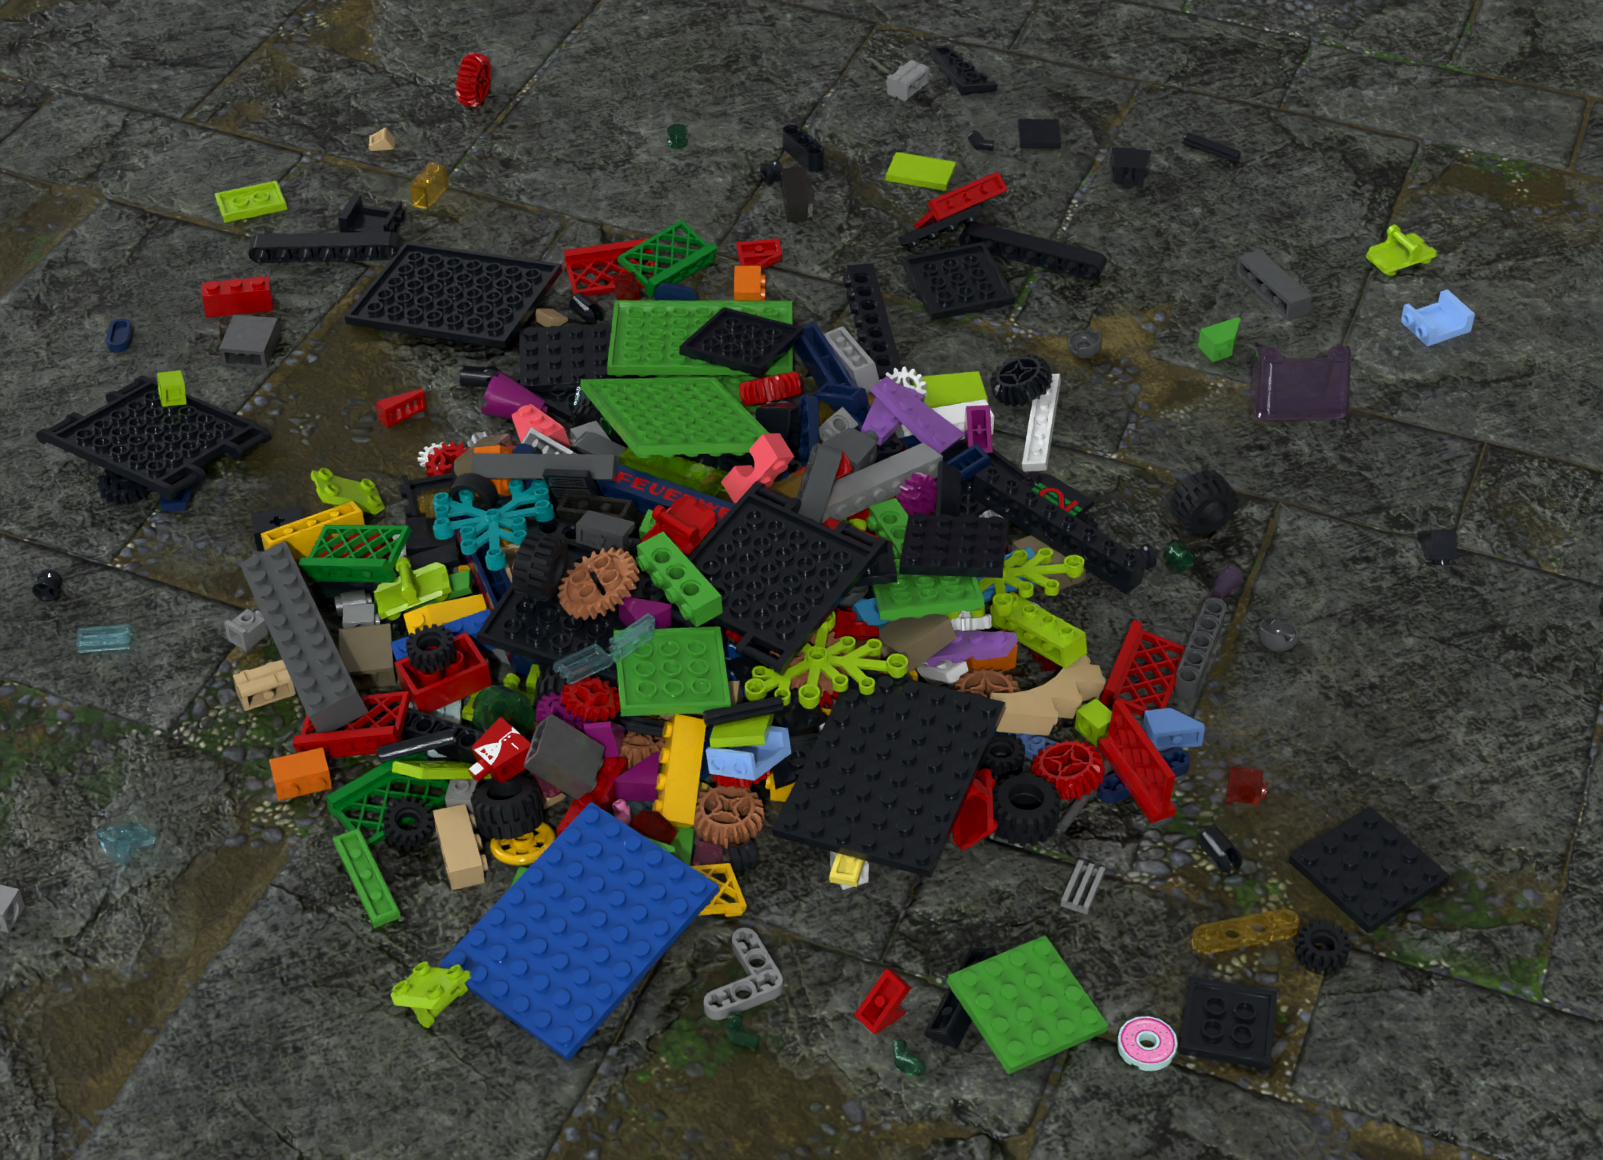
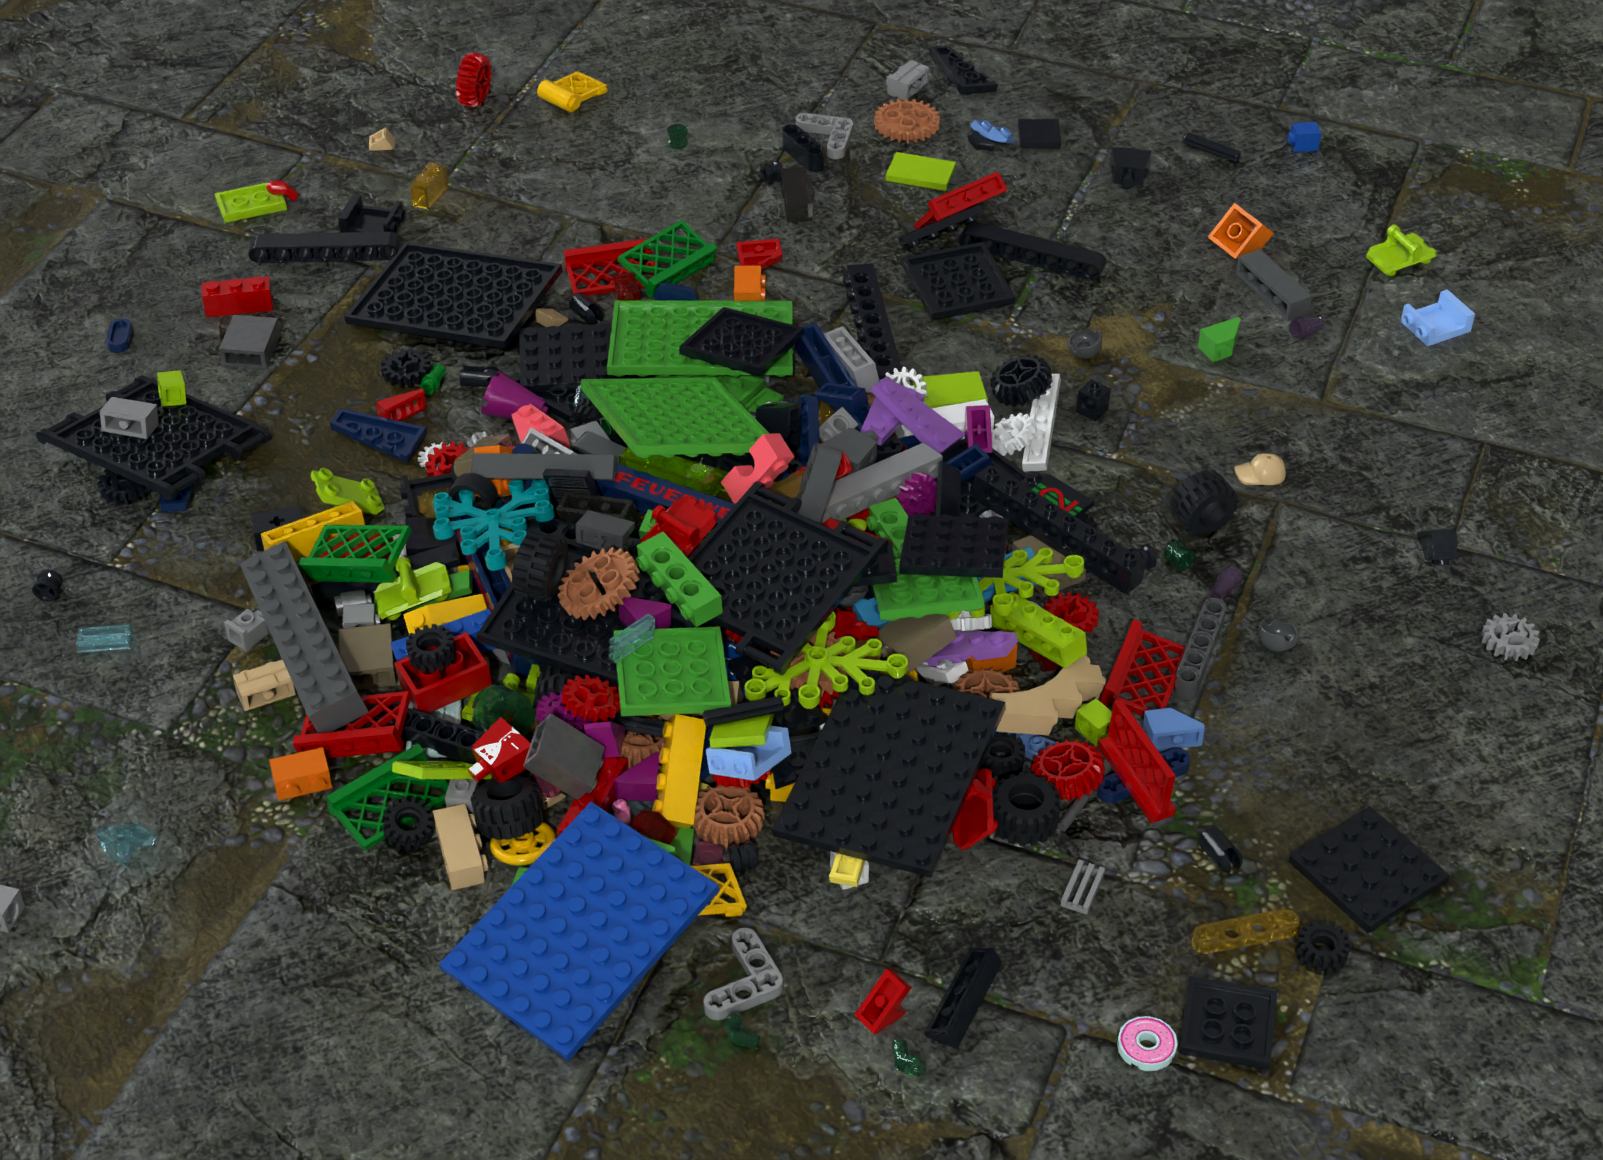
(129, 417): none -> light grey brick
(282, 188): none -> red arm
(366, 878): bright green tile -> none
(383, 434): none -> dark blue wing
(405, 367): none -> black gear
(416, 745): black axle -> none
(430, 990): lime shield -> none
(432, 380): none -> green pin
(568, 97): none -> yellow piece
(585, 666): clear light blue tile -> none
(770, 388): red gear -> none
(832, 126): none -> light grey beam
(906, 120): none -> nougat gear
(998, 134): none -> medium blue slope
(1013, 433): none -> white gear
(1027, 1004): bright green plate -> none
(1074, 611): none -> red gear
(1093, 400): none -> black brick
(1240, 233): none -> orange slope
(1245, 786): clear red brick -> none
(1262, 470): none -> tan cap
(1301, 386): clear purple windscreen -> none
(1304, 136): none -> blue brick
(1305, 326): none -> clear purple cone
(1510, 637): none -> light grey gear

